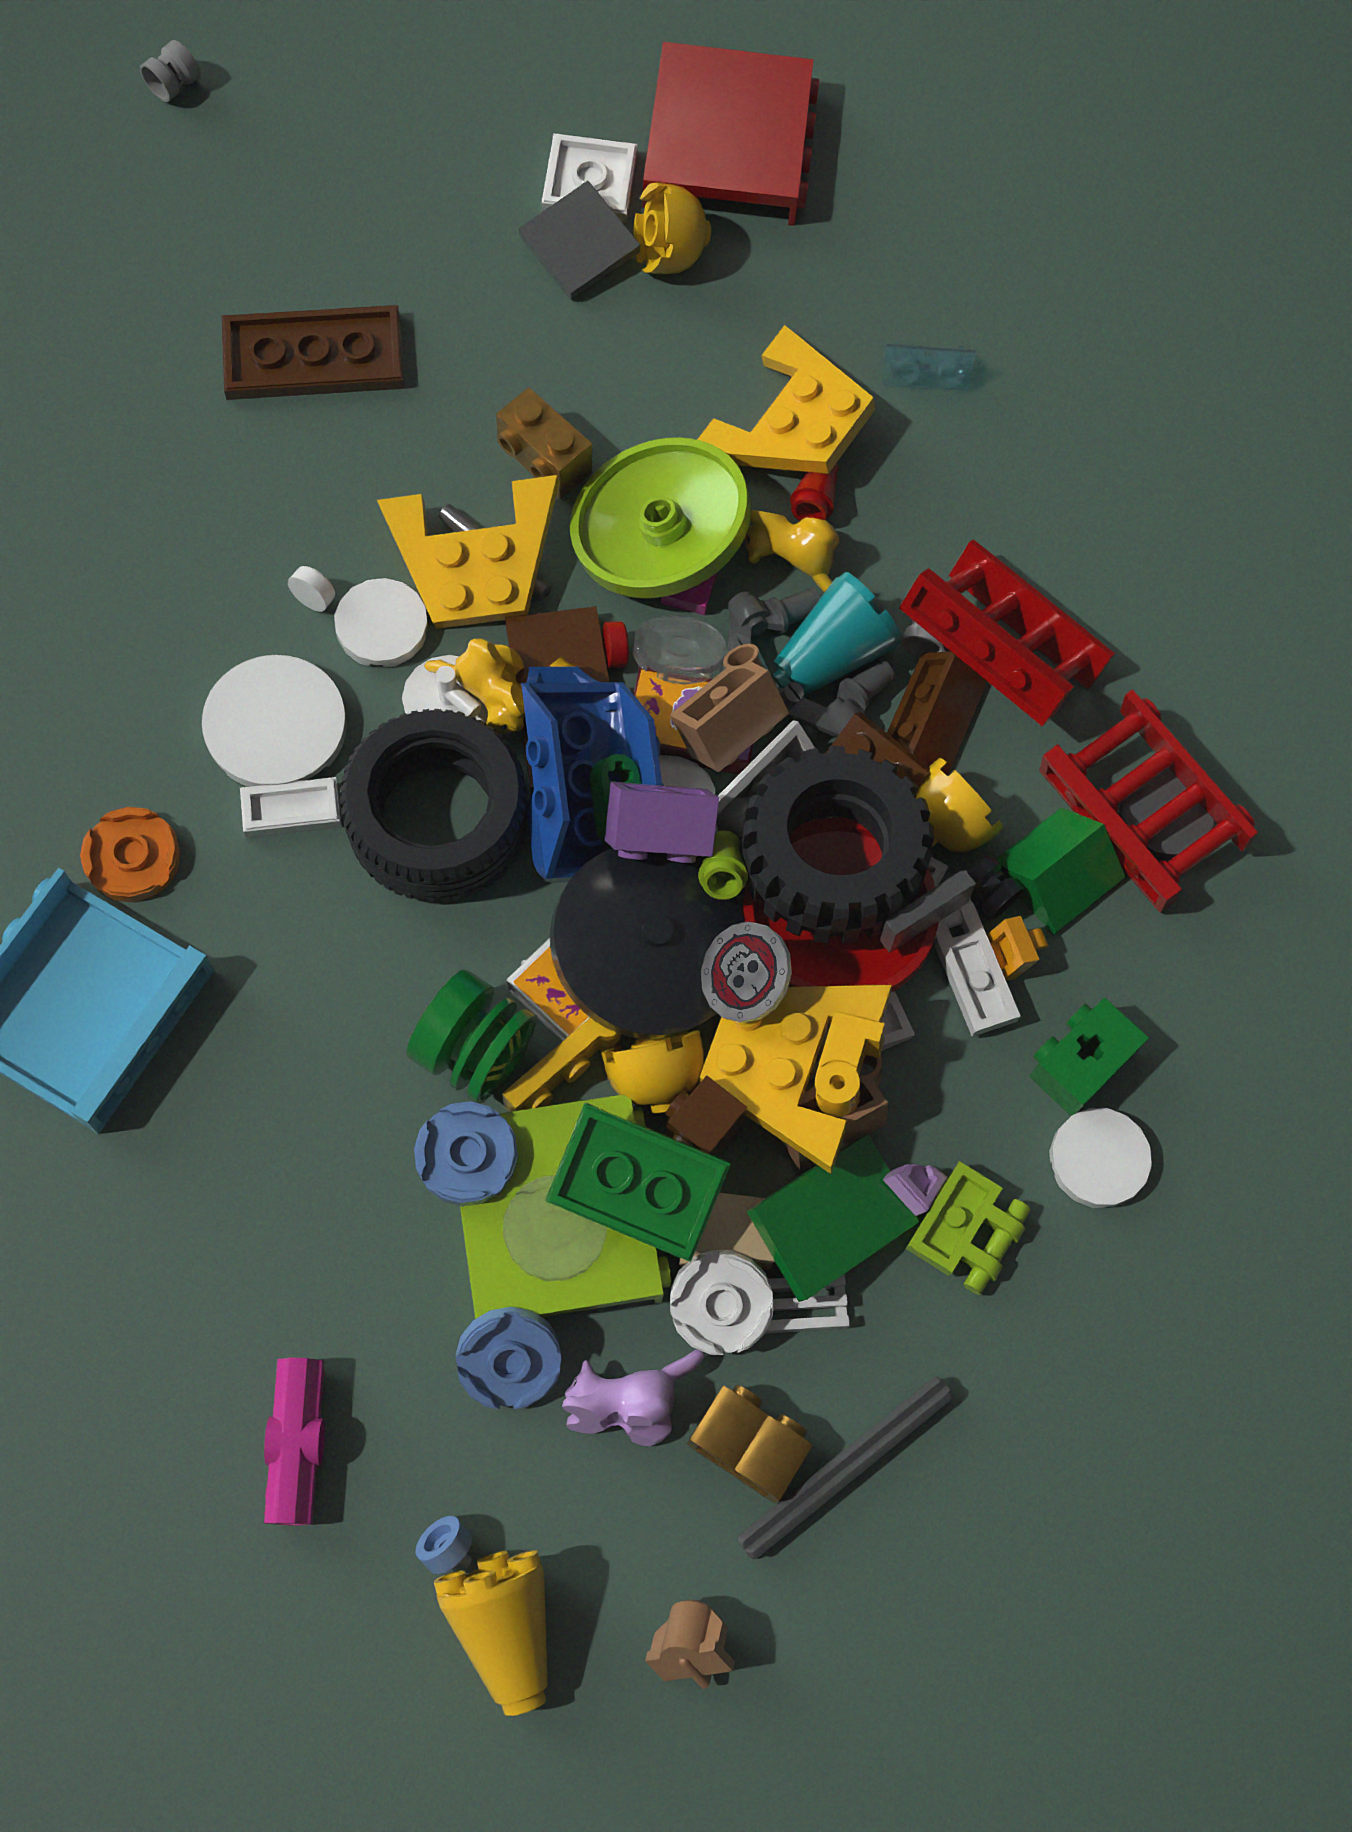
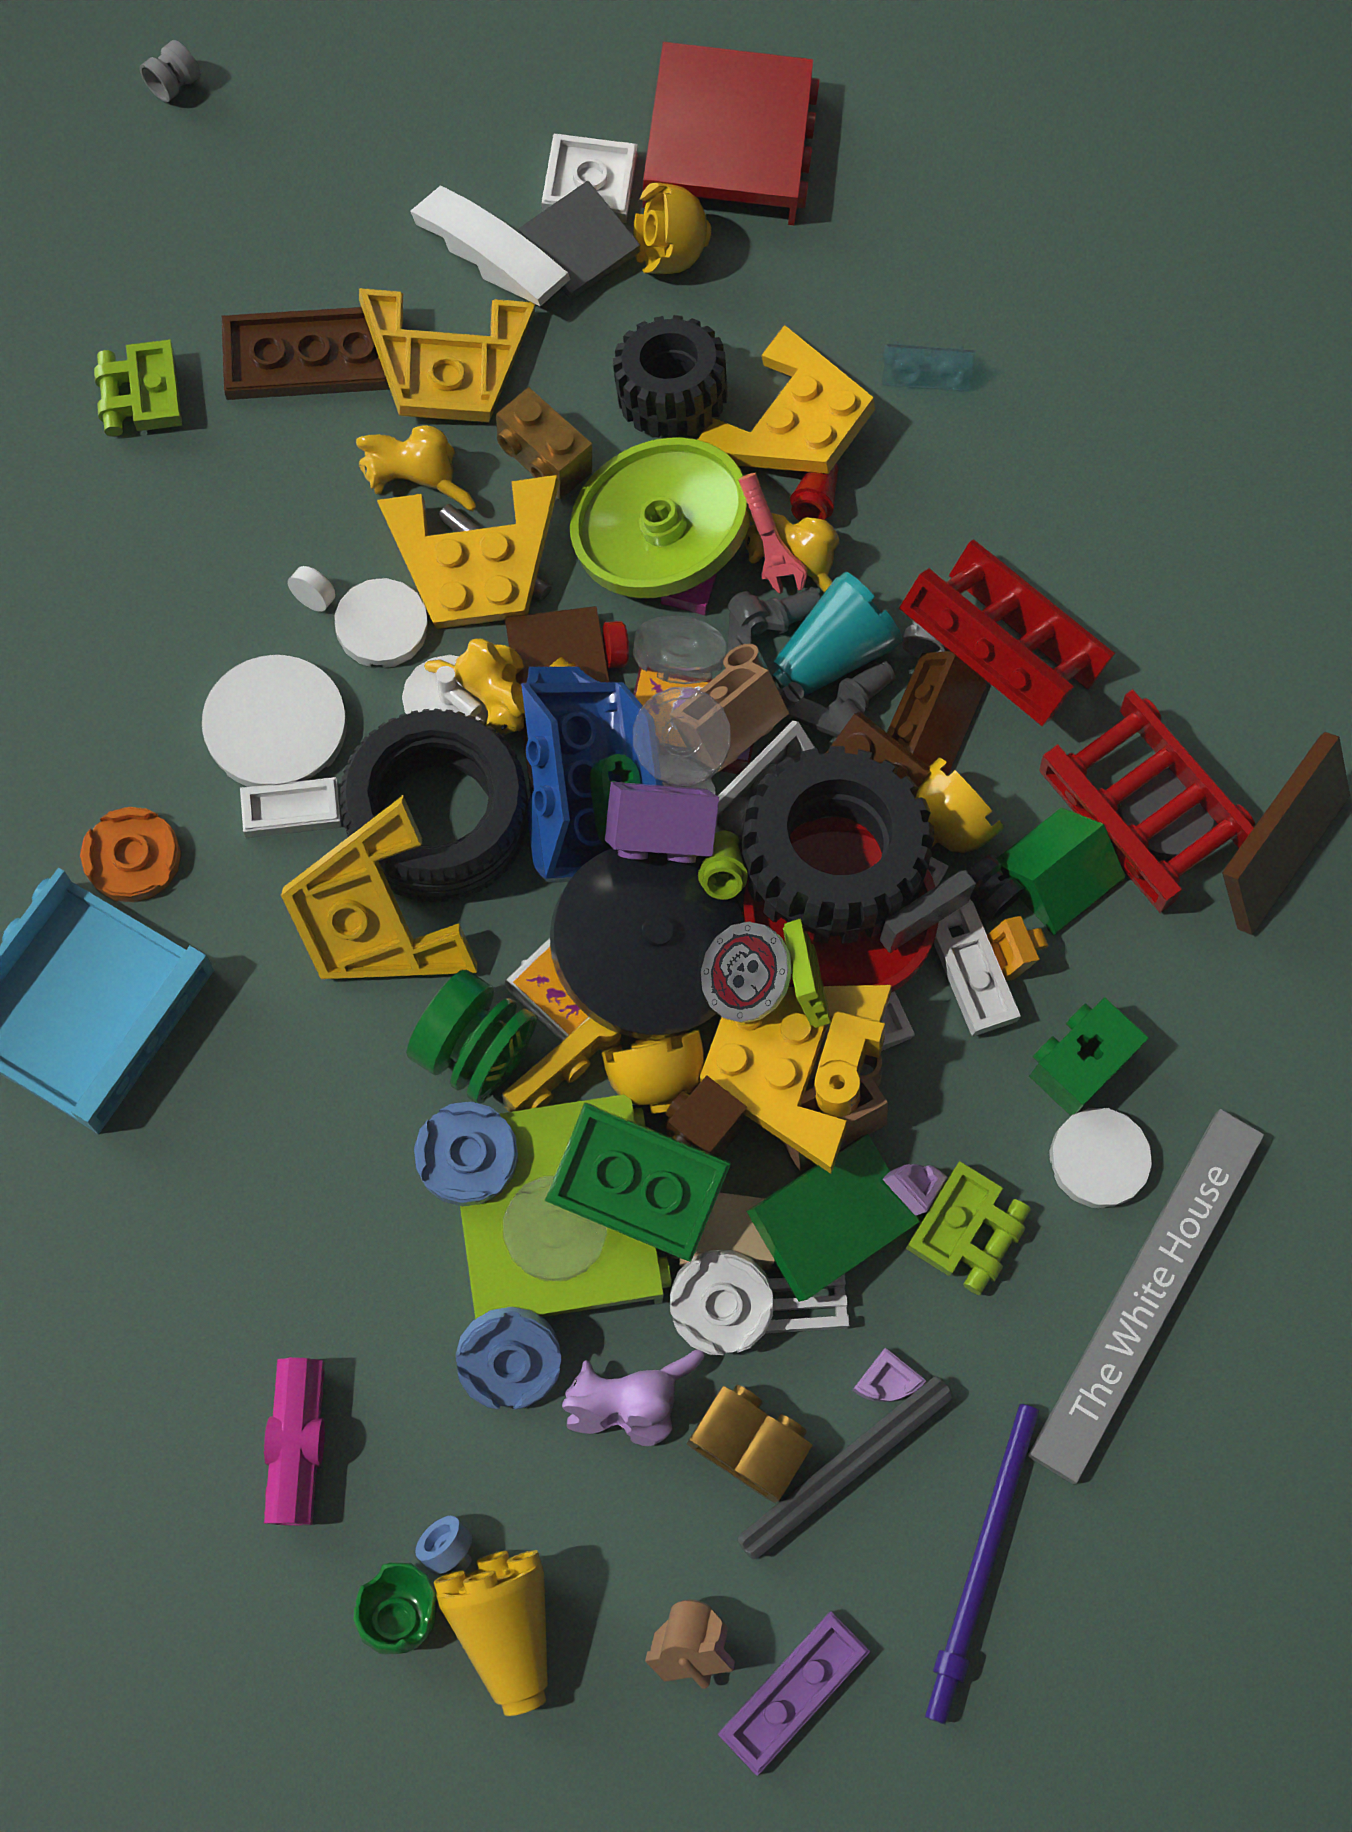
(153, 387): none -> lime plate
(352, 915): none -> yellow wing
(396, 1609): none -> green hair
(420, 459): none -> yellow animal
(442, 371): none -> yellow wing
(492, 245): none -> white slope
(665, 350): none -> black tyre
(682, 736): none -> clear tile
(778, 558): none -> coral piece
(793, 1693): none -> medium lavender tile
(806, 974): none -> lime tile
(888, 1379): none -> lavender tile
(951, 1664): none -> dark purple bar
(1145, 1297): none -> light grey tile
(1287, 833): none -> tile

